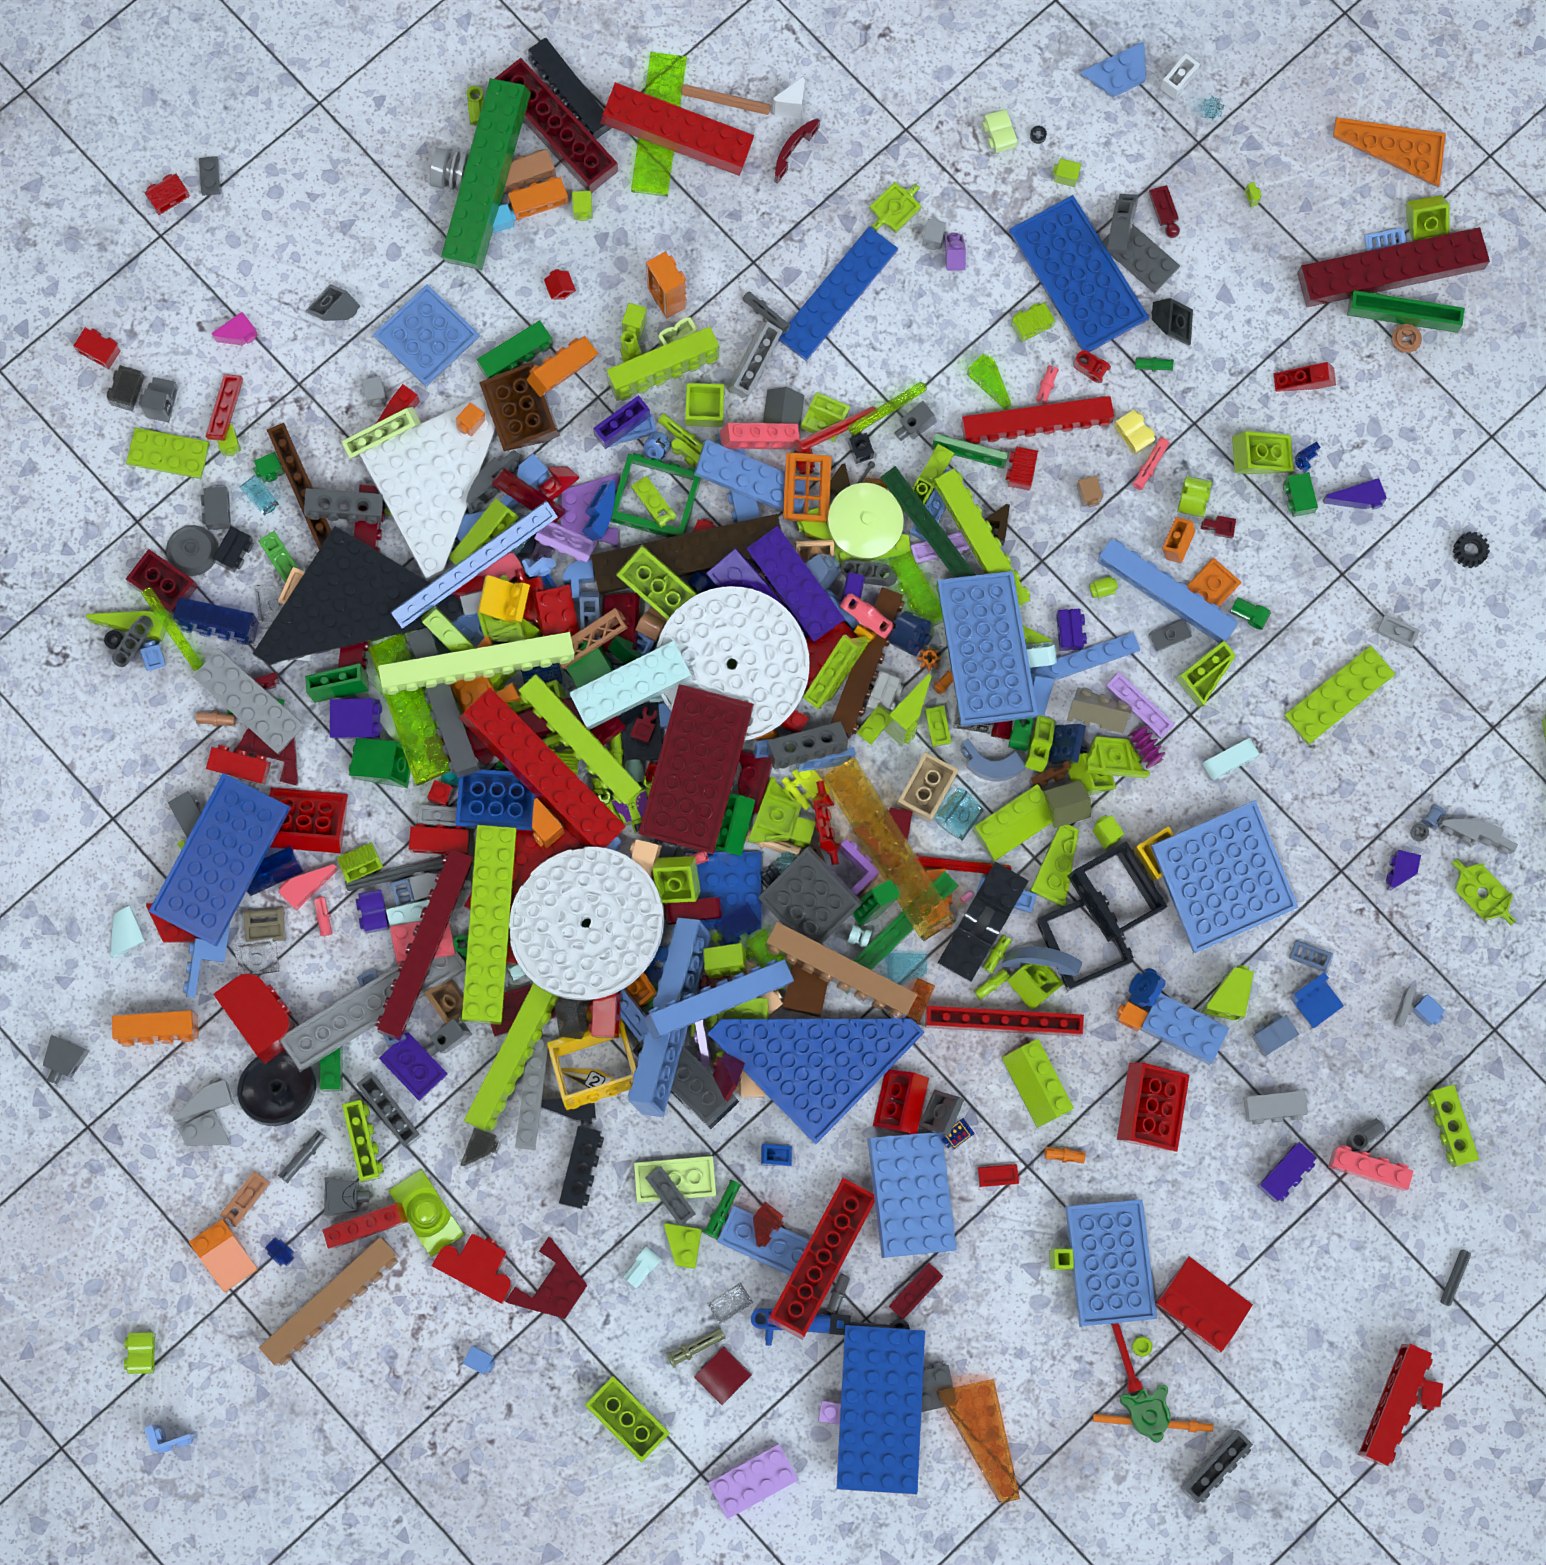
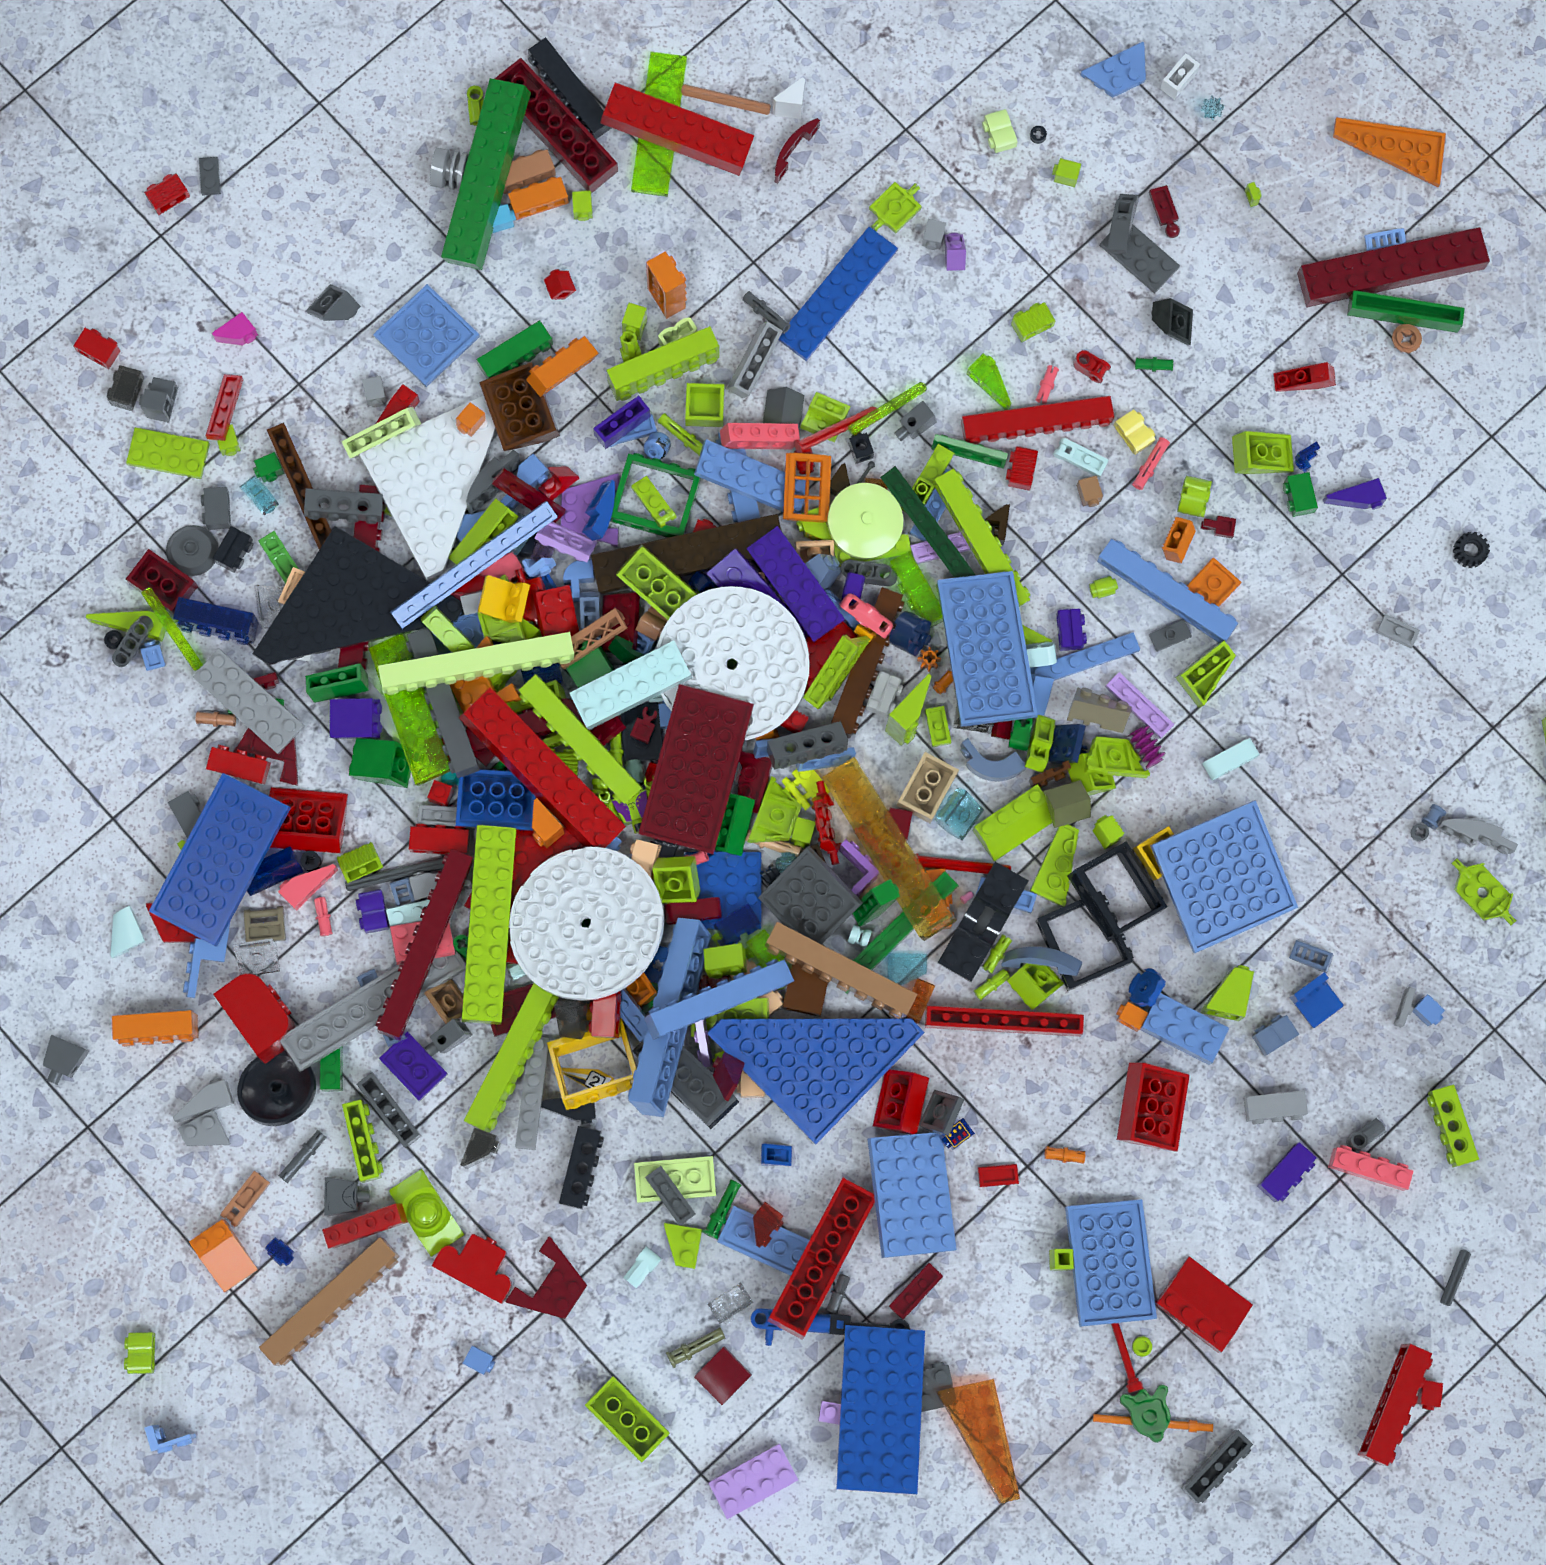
(313, 864): none -> black wheel
(688, 453): lime plate -> none
(874, 724): lime plate -> none
(1037, 1083): lime slope -> none
(1078, 274): blue plate -> none
(1081, 457): none -> light aqua plate
(1255, 615): green piece -> none
(1339, 695): lime plate -> none
(1404, 867): dark purple slope -> none
(1427, 217): lime slope -> none

